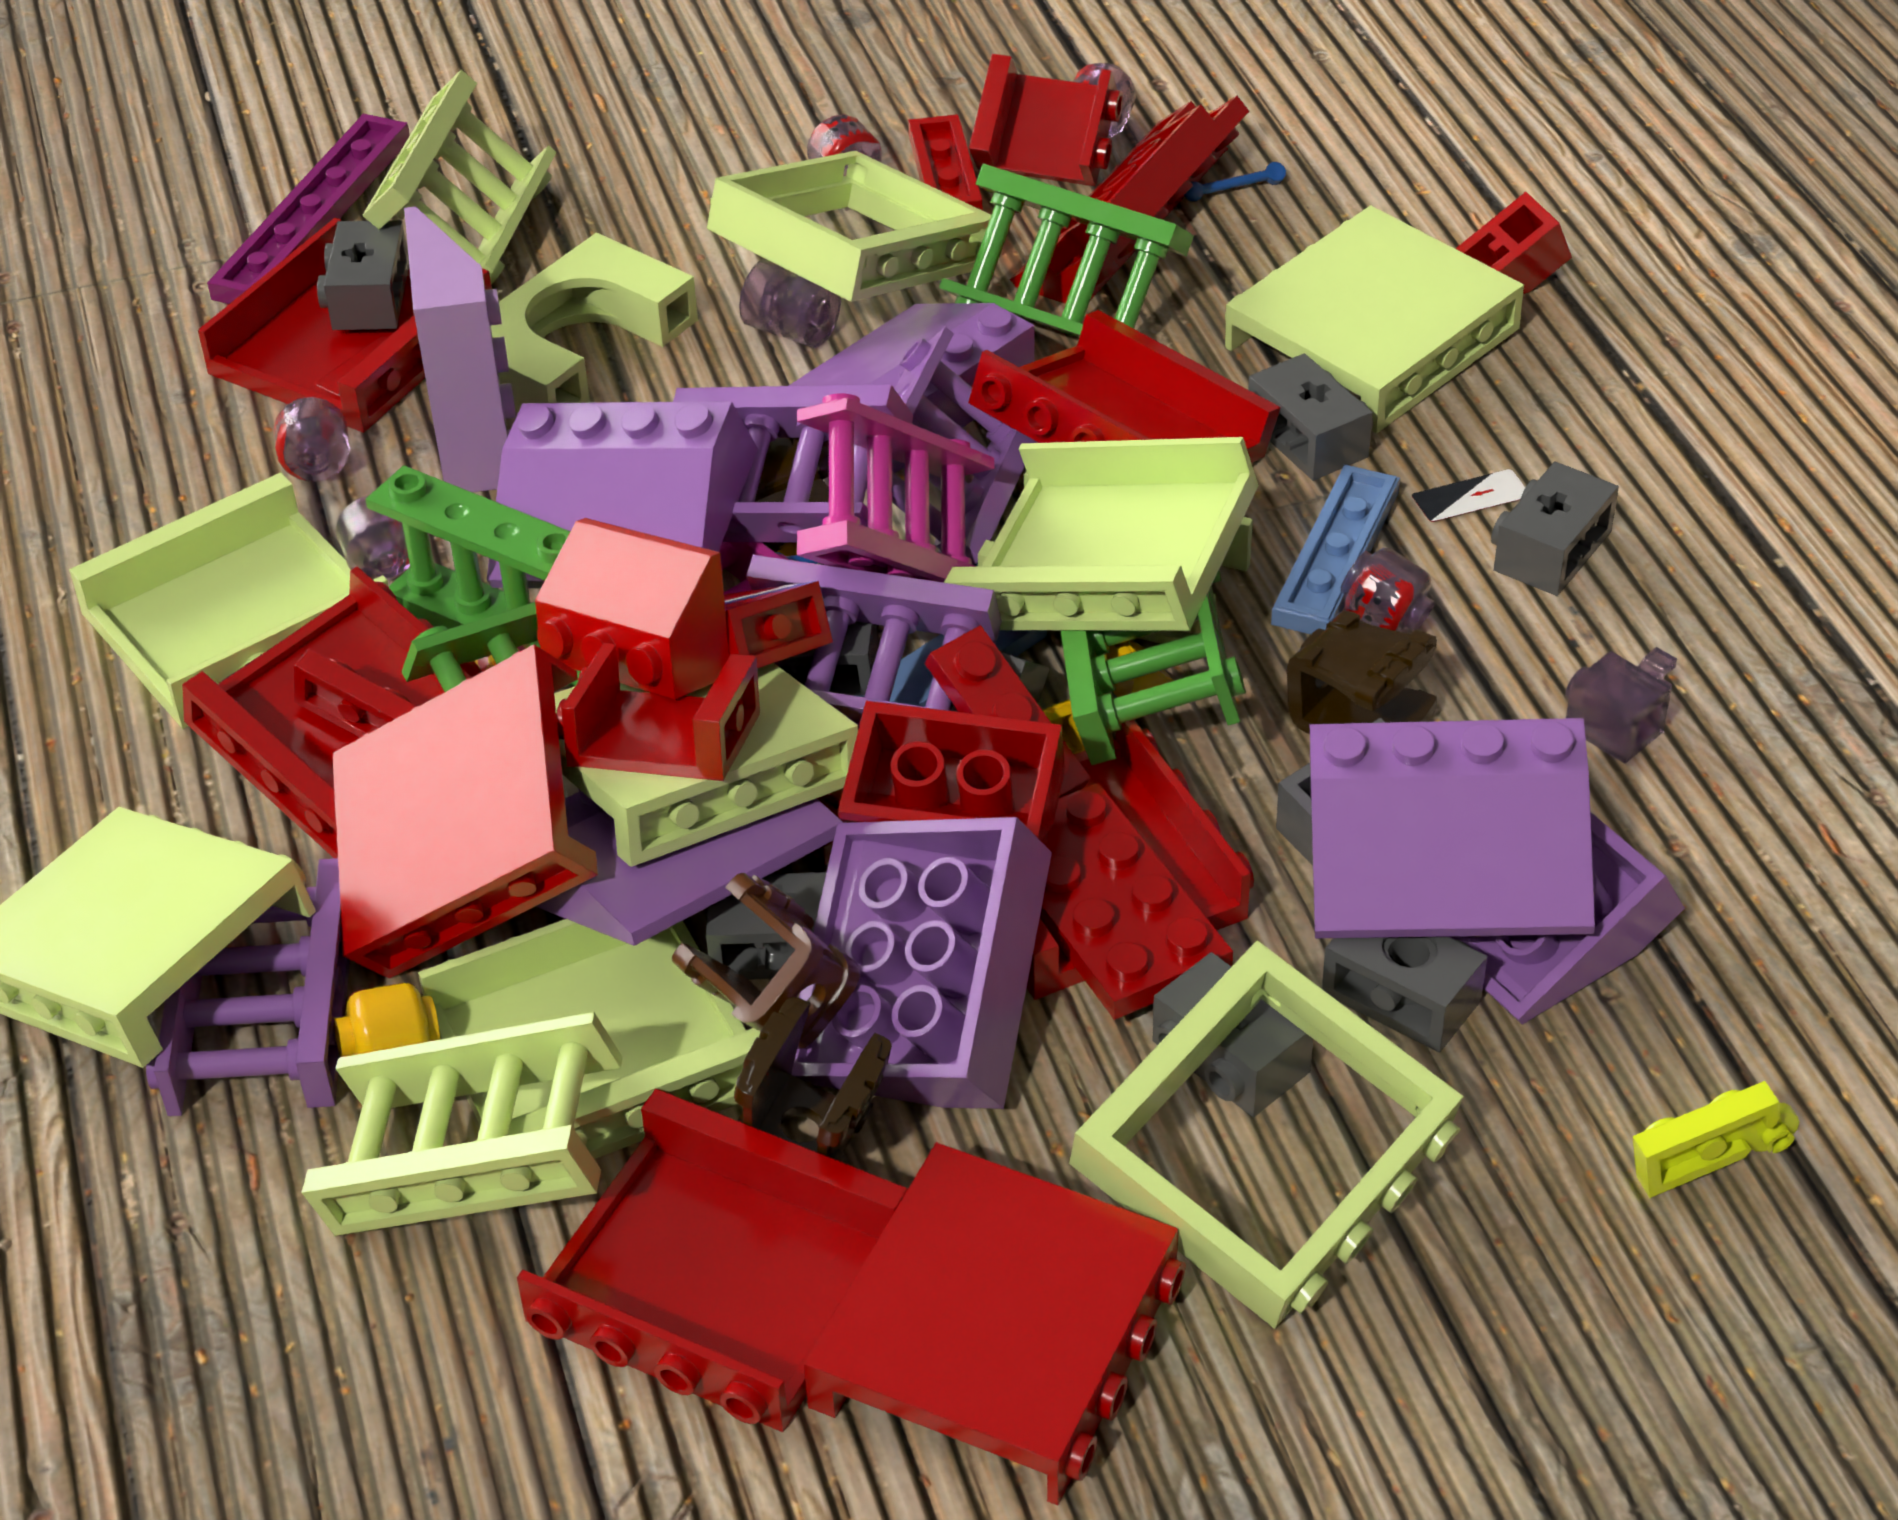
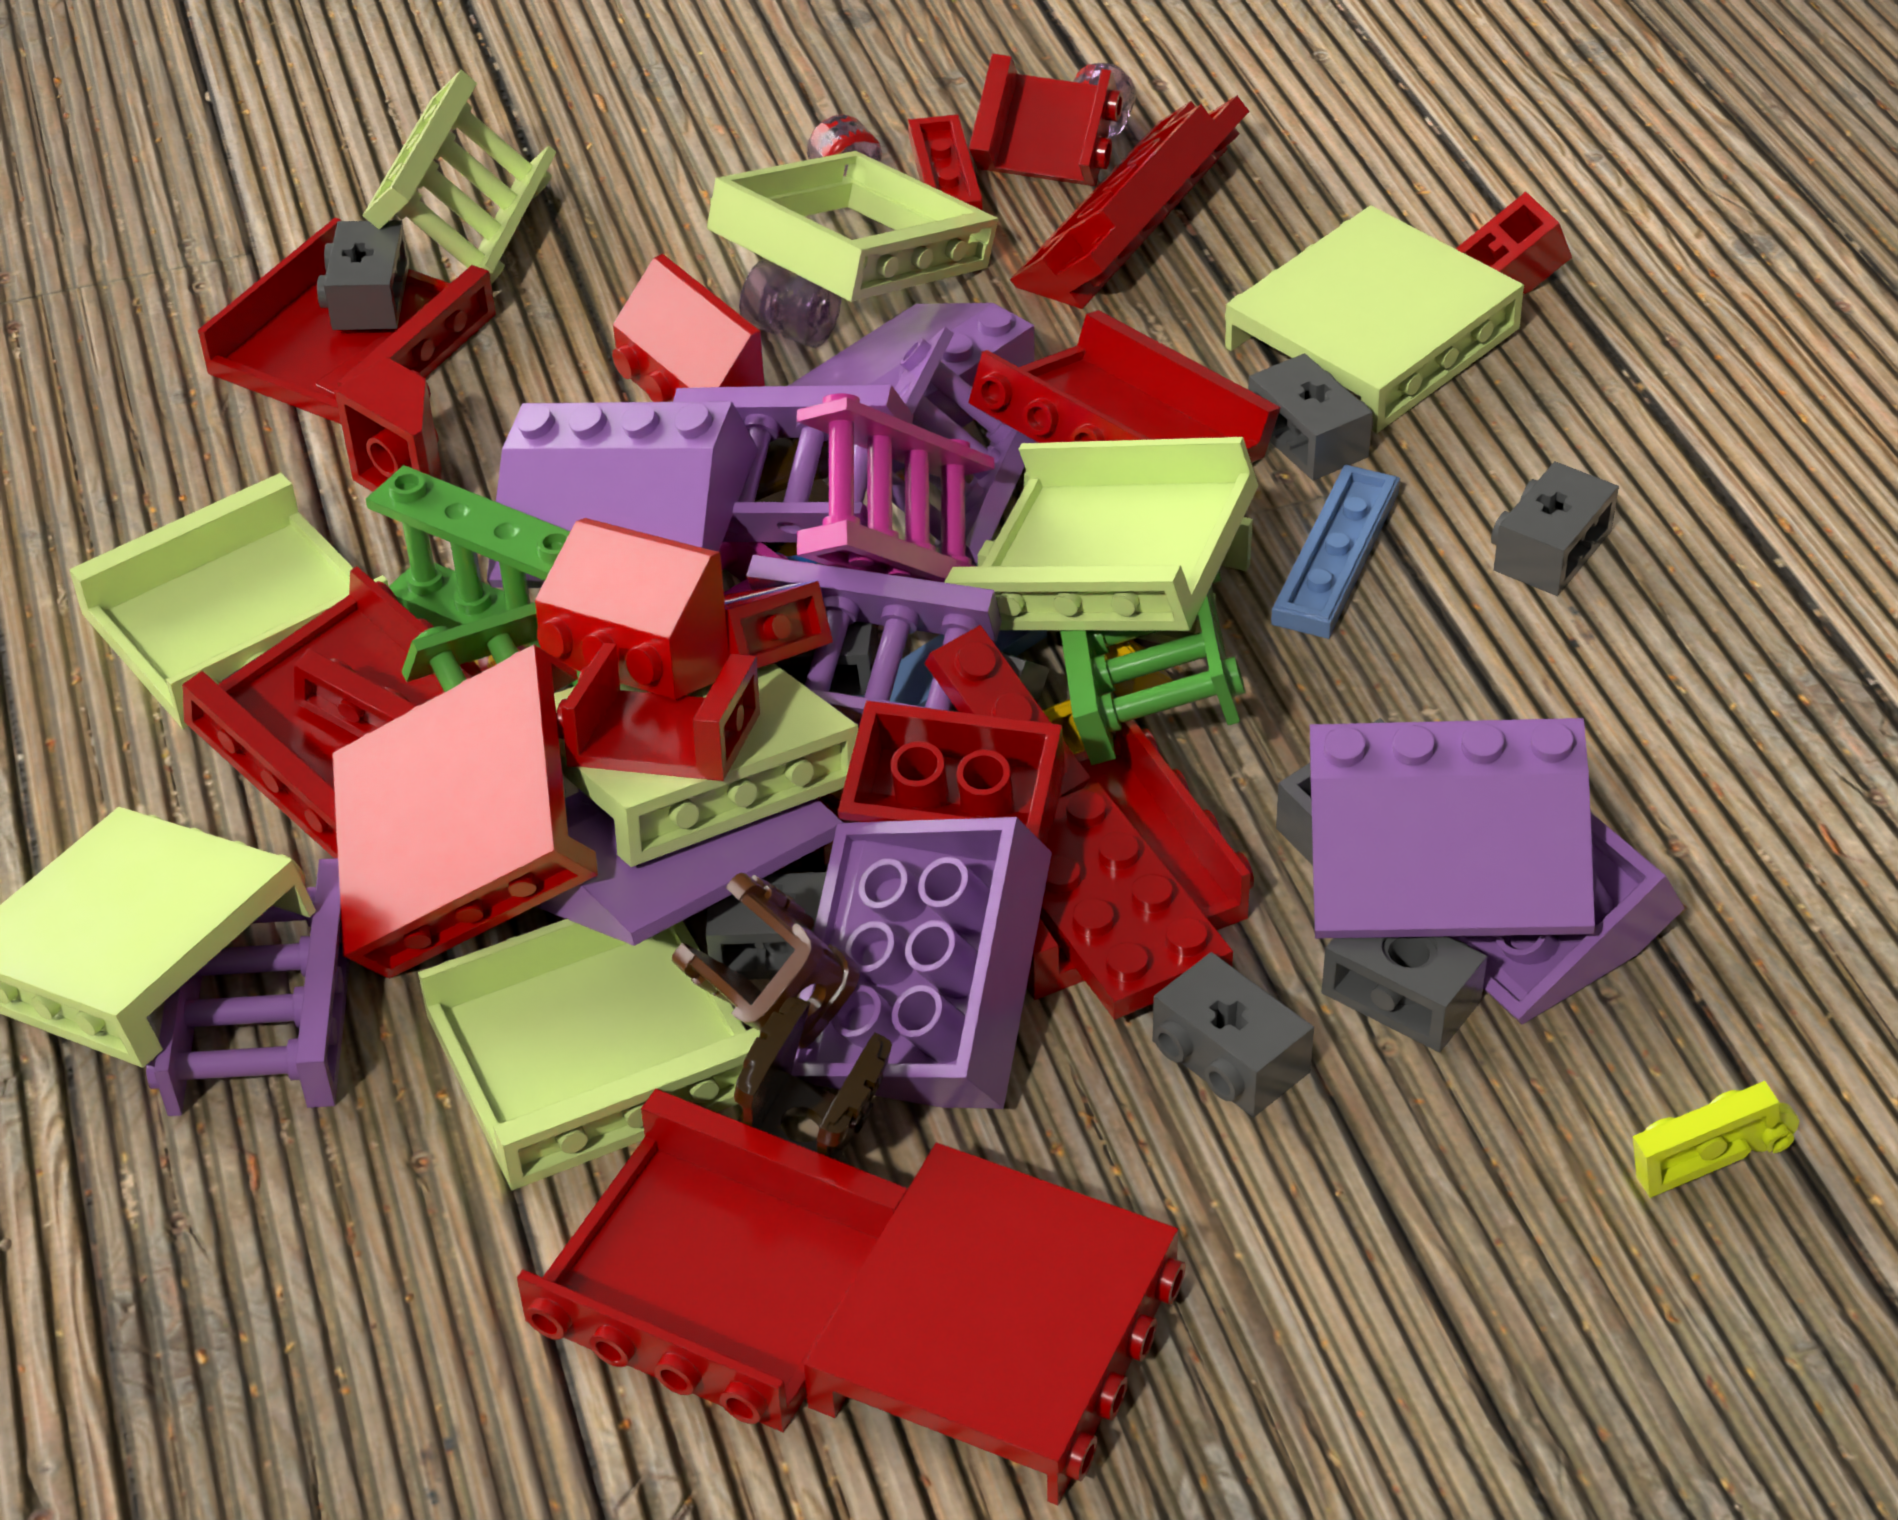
(311, 433): head -> none
(315, 201): magenta plate -> none
(372, 541): head -> none
(385, 1020): yellow head -> none
(387, 423): none -> red slope
(459, 355): lavender slope -> none
(473, 1175): yellowish green fence -> none
(588, 284): yellowish green arch -> none
(683, 336): none -> slope
(1057, 209): bright green fence -> none
(1202, 1239): yellowish green window -> none
(1272, 174): blue hinge -> none
(1359, 675): dark brown piece -> none
(1388, 591): head -> none
(1469, 495): sticker -> none
(1622, 702): brick -> none

